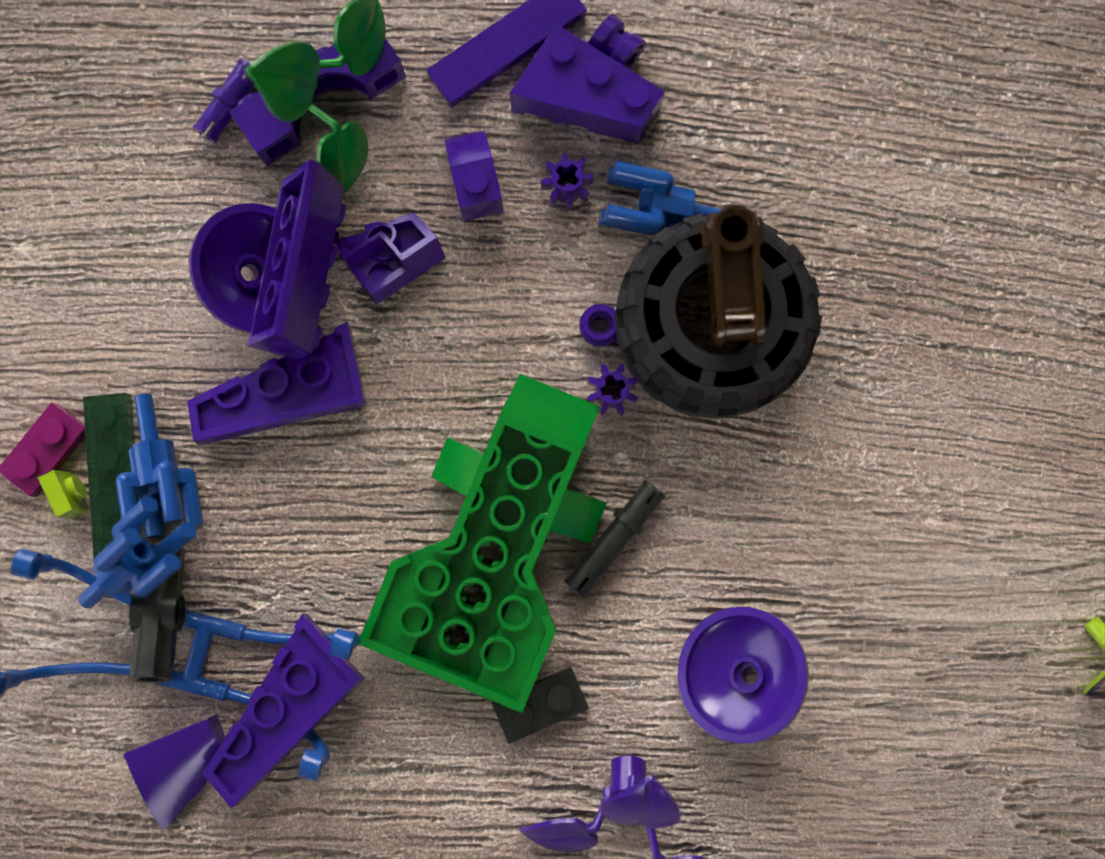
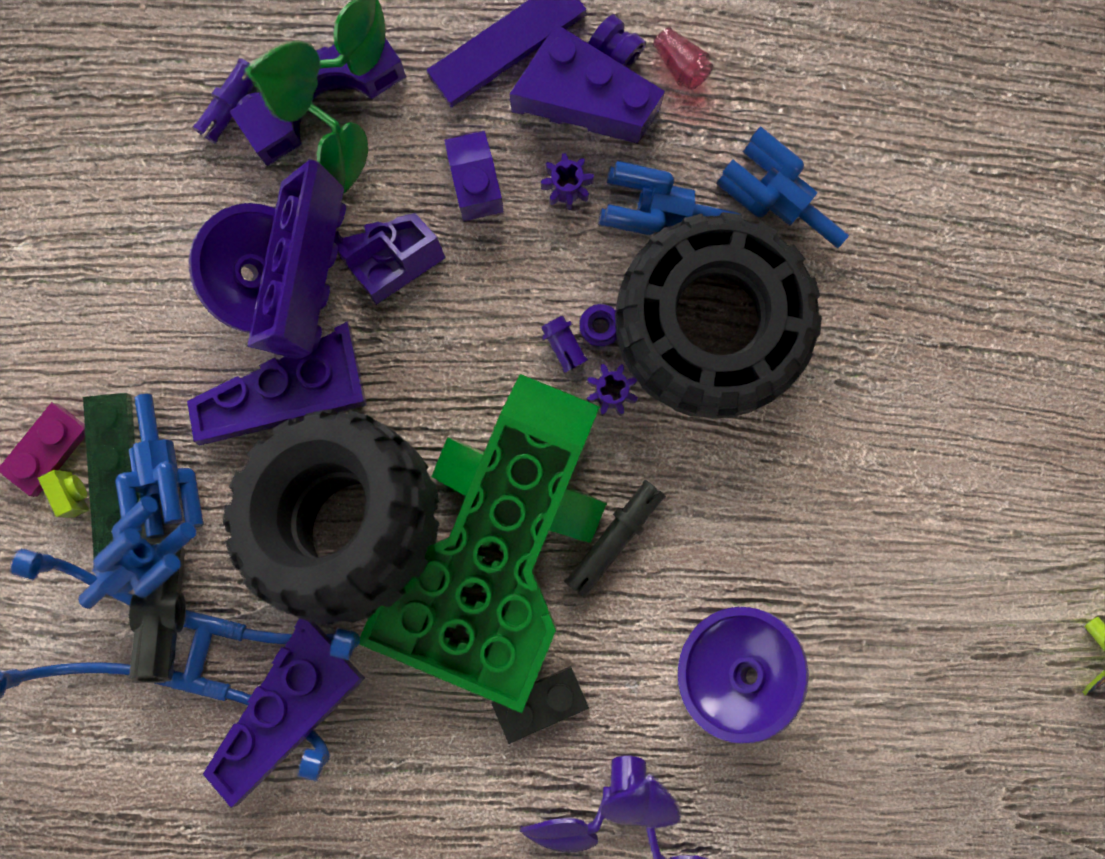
(173, 767): dark purple slope -> none
(287, 486): none -> black tyre
(563, 343): none -> dark purple pin
(683, 59): none -> clear pink cone
(735, 276): dark brown piece -> none
(779, 189): none -> blue plant

